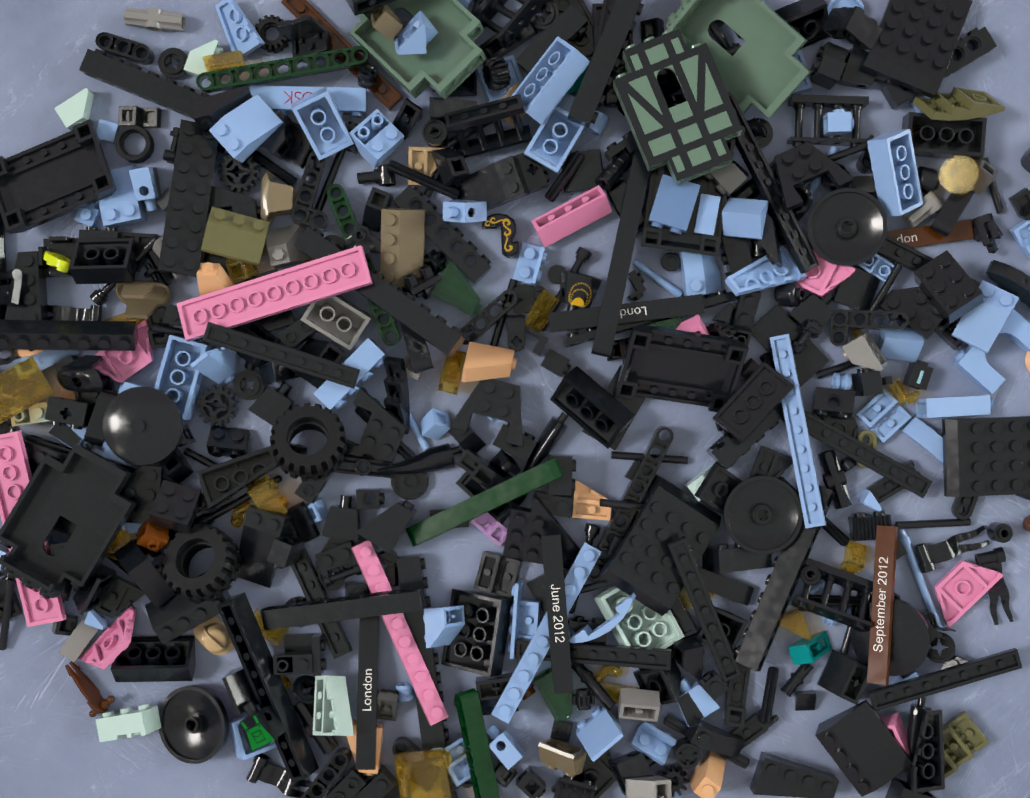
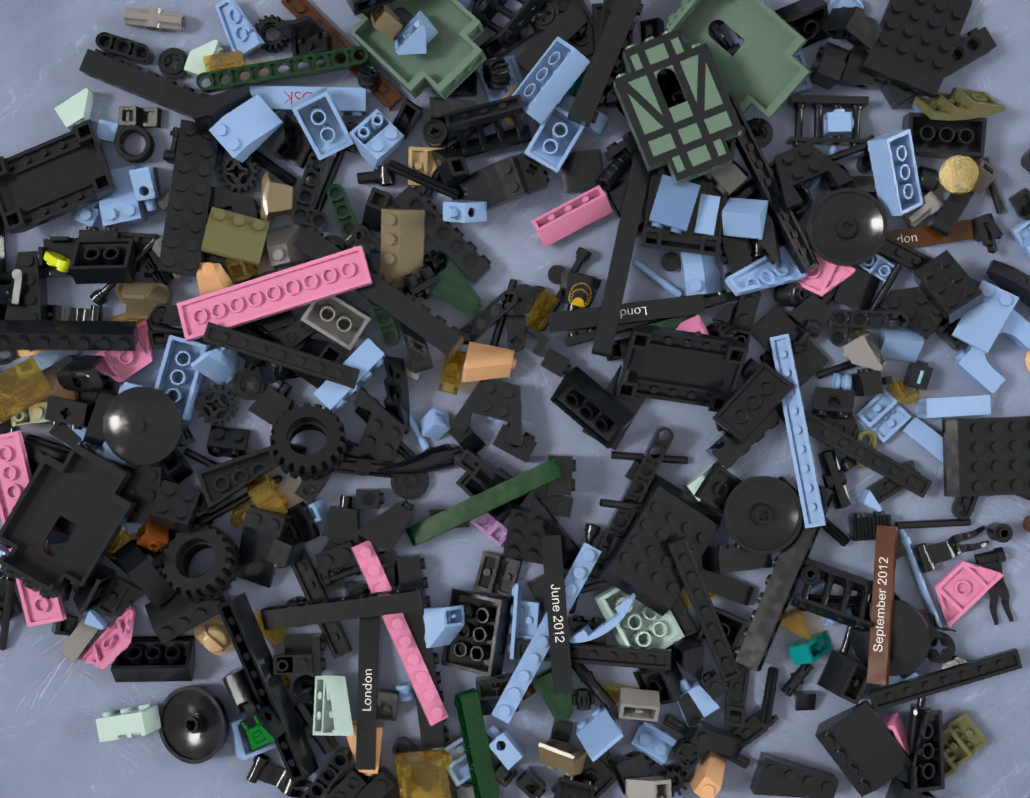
(89, 691): reddish brown piece -> none
(506, 462): black bracket -> none
(508, 232): black animal -> none
(529, 264): light blue bracket -> none
(547, 441): black piece -> none
(564, 176): black axle -> none
(587, 504): light nougat wing -> none
(608, 671): clear yellow arm -> none
(637, 282): black bracket -> none
(770, 463): black wing -> none
(854, 558): clear yellow bracket -> none

